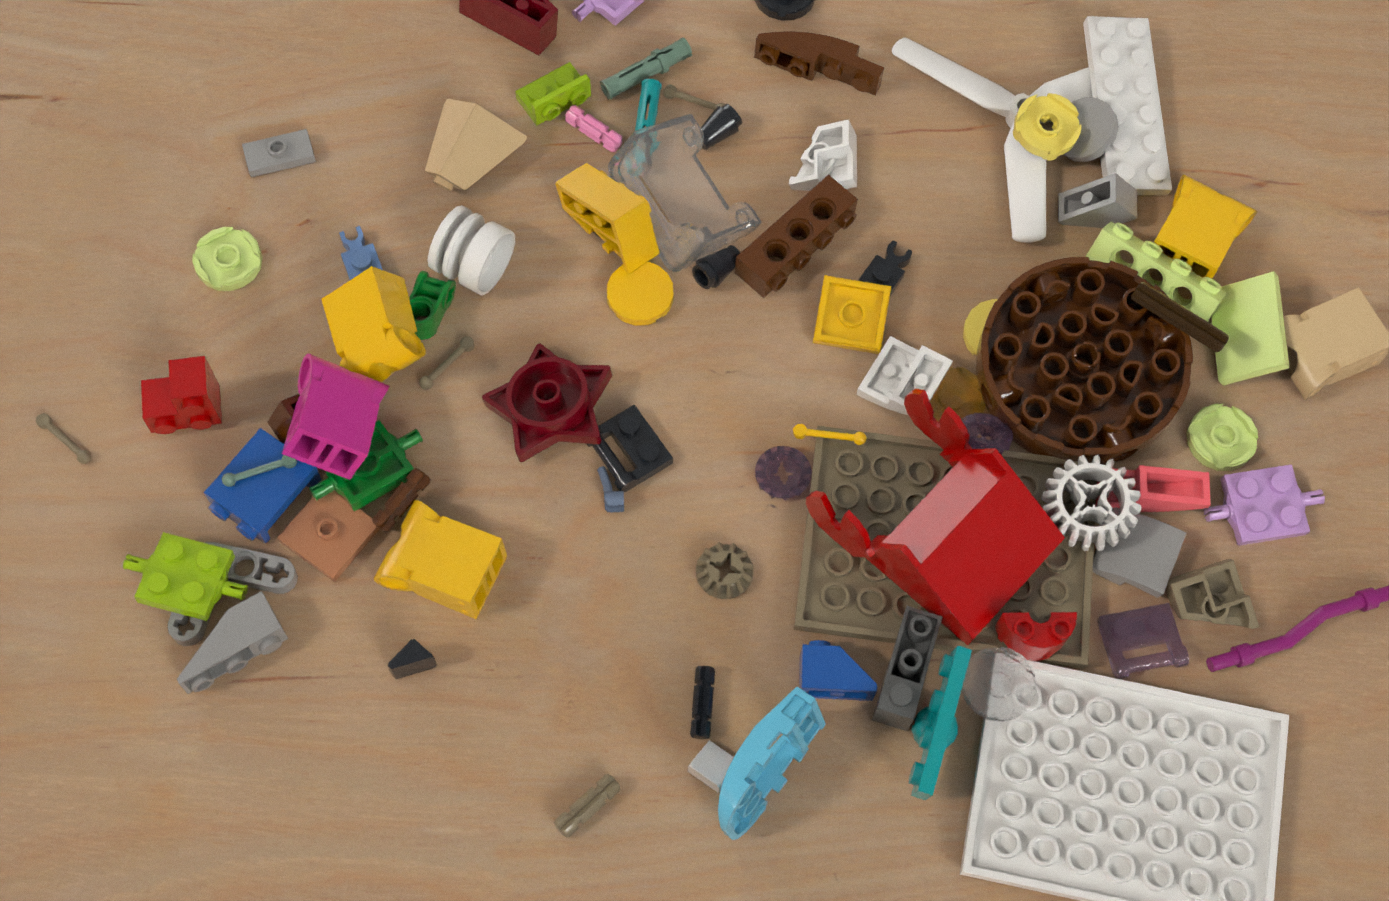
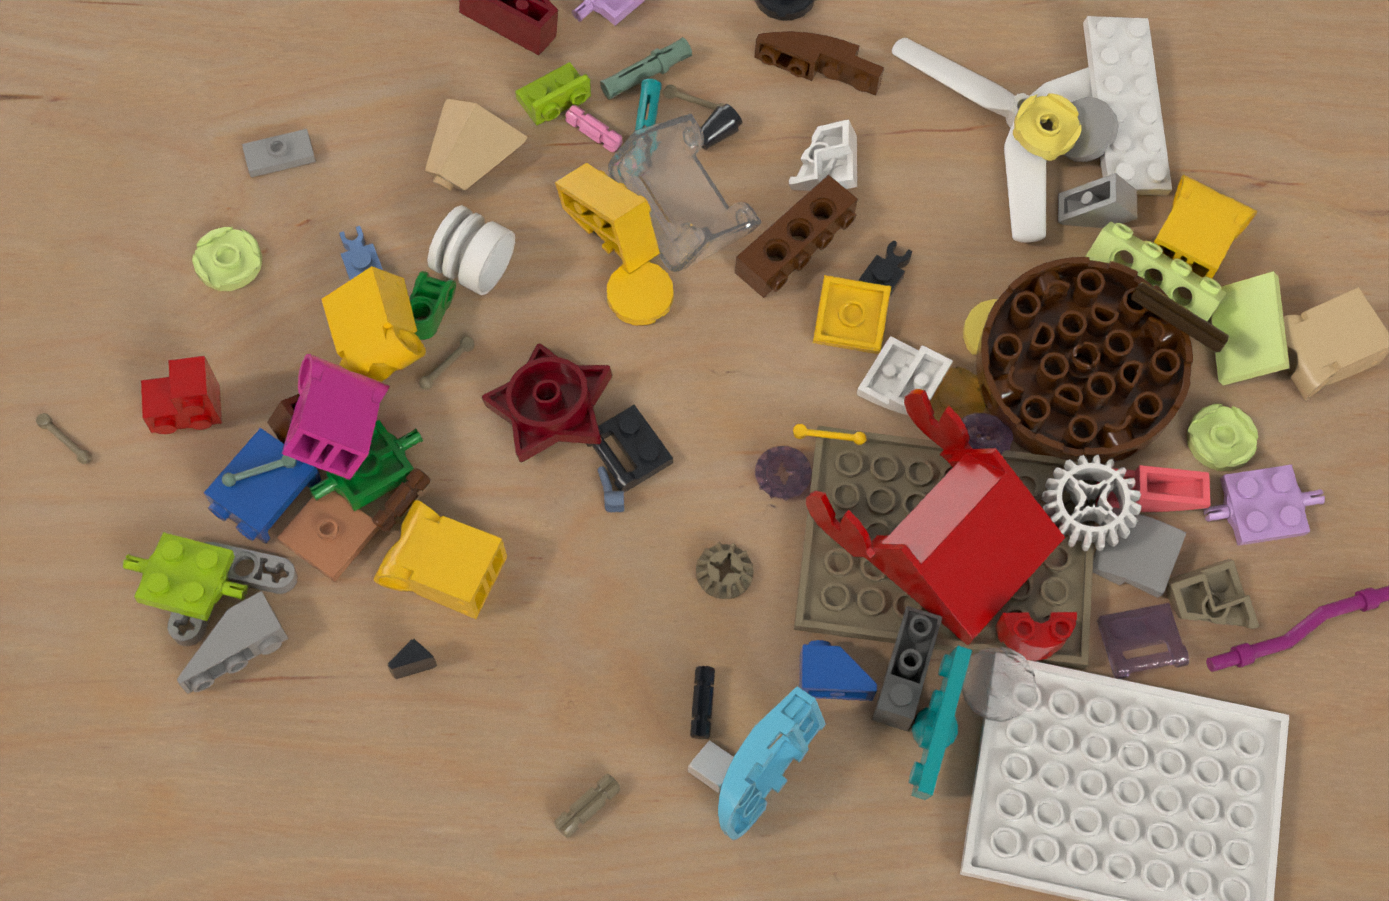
(715, 267): black cone -> none

